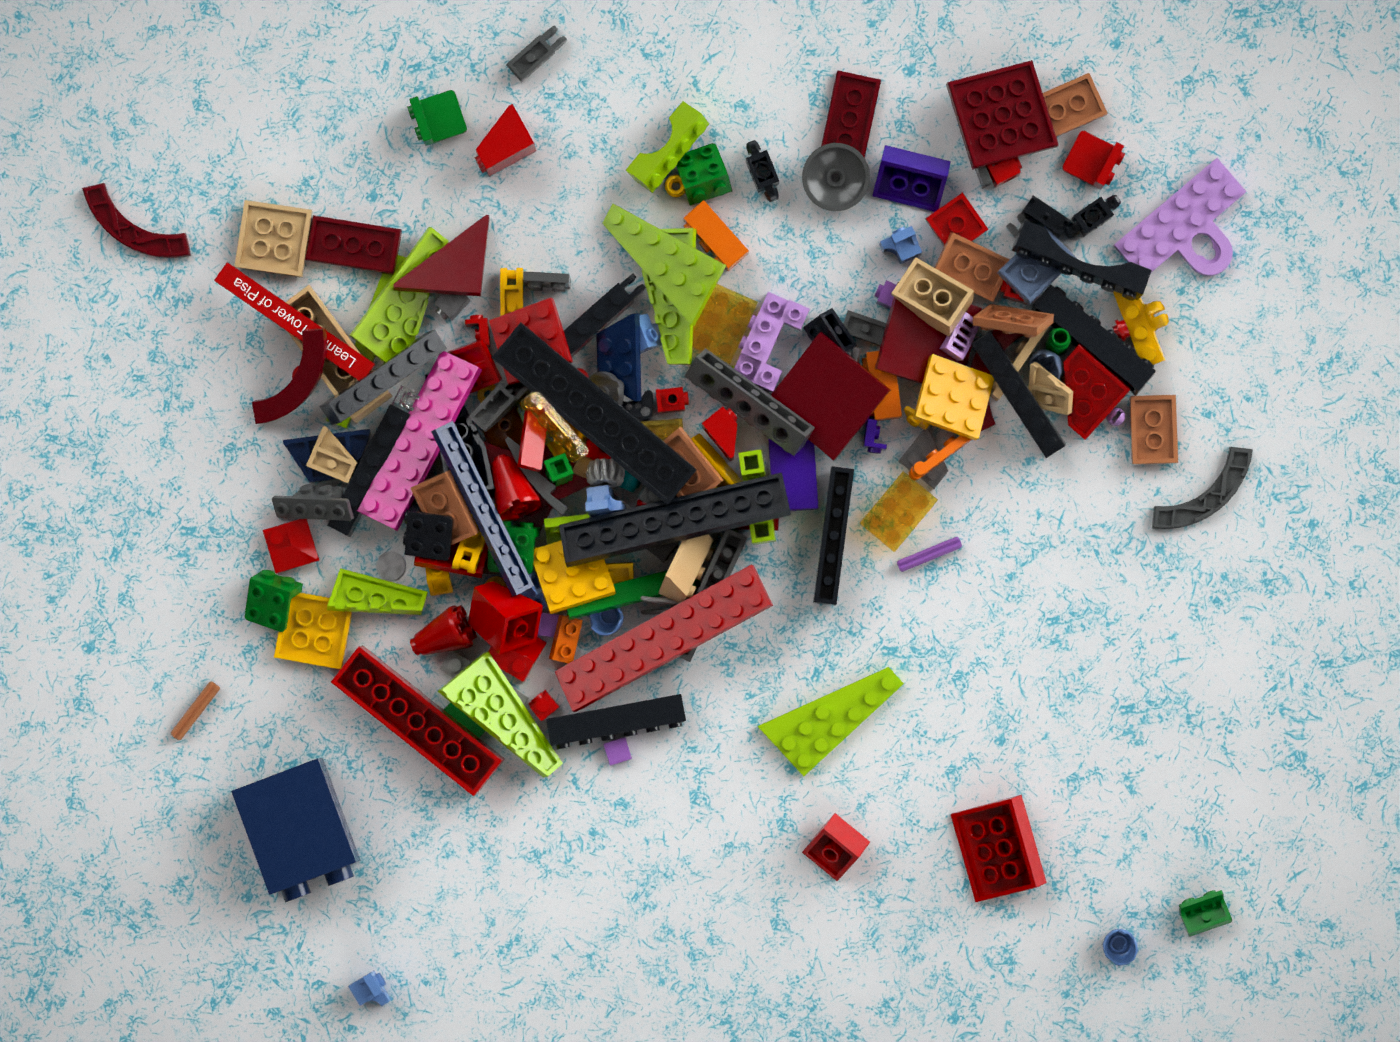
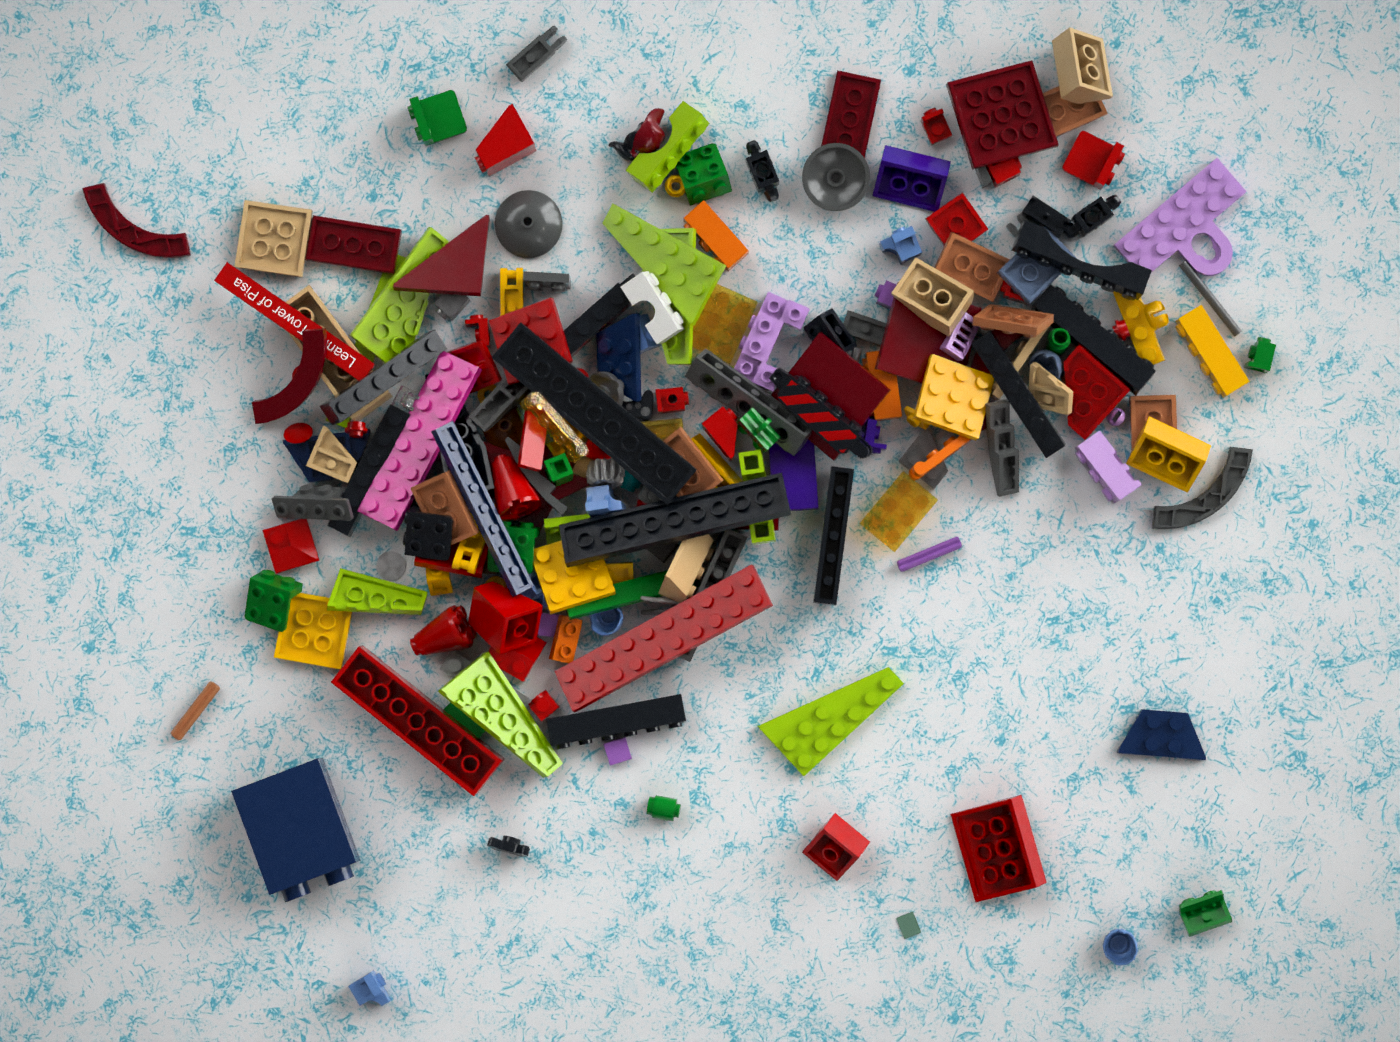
(298, 433): none -> red sticker
(356, 429): none -> red plate
(509, 845): none -> black piece
(533, 239): none -> dark grey dish
(644, 139): none -> dark red hair
(663, 808): none -> green brick
(665, 321): none -> white arch
(758, 430): none -> green hips
(820, 415): none -> black hinge
(908, 925): none -> sand green sticker
(935, 126): none -> red bracket
(1002, 453): none -> dark grey slope
(1081, 67): none -> tan slope
(1106, 467): none -> lavender wedge
(1163, 736): none -> dark blue wing
(1168, 454): none -> yellow slope
(1210, 298): none -> dark grey bar
(1211, 351): none -> yellow brick
(1261, 355): none -> green brick

